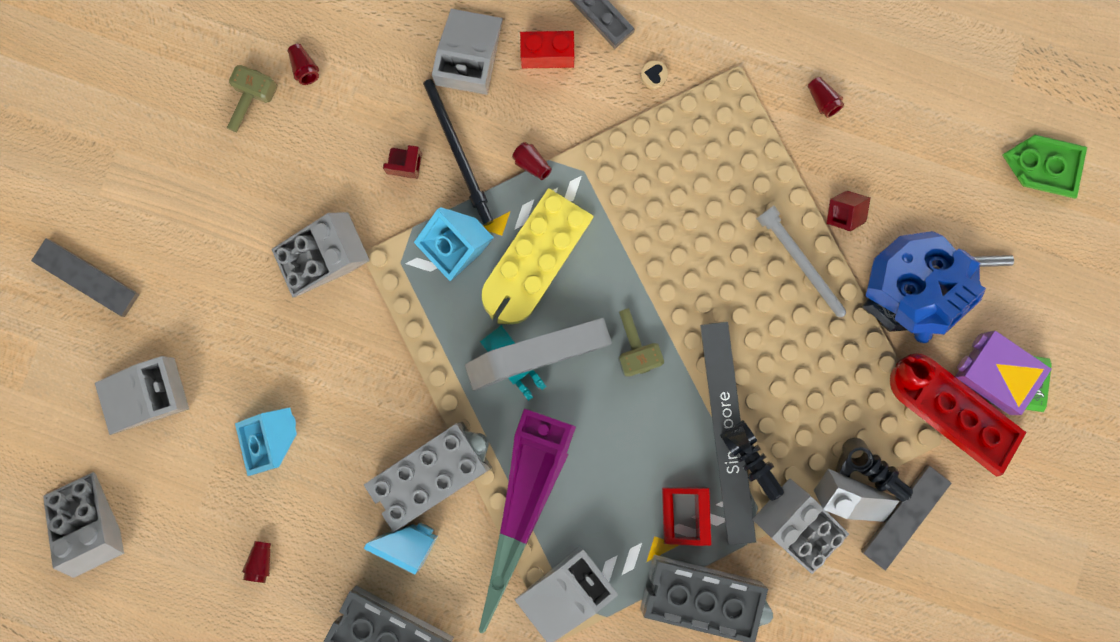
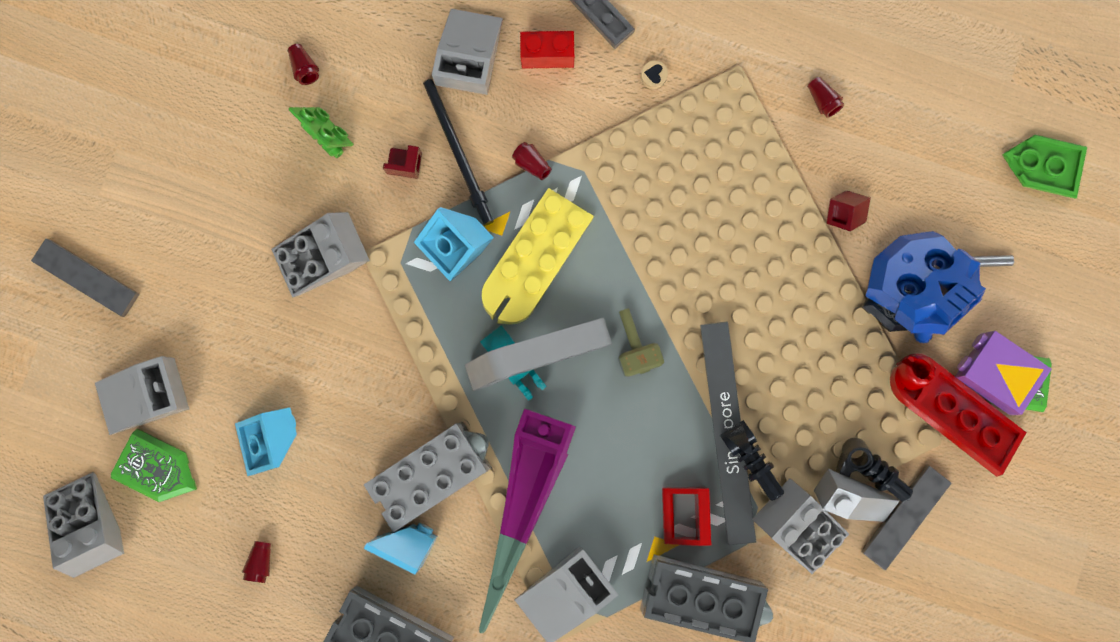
(153, 468): none -> bright green tile
(252, 85): olive piece -> none
(319, 126): none -> bright green hinge
(772, 220): light grey piece -> none

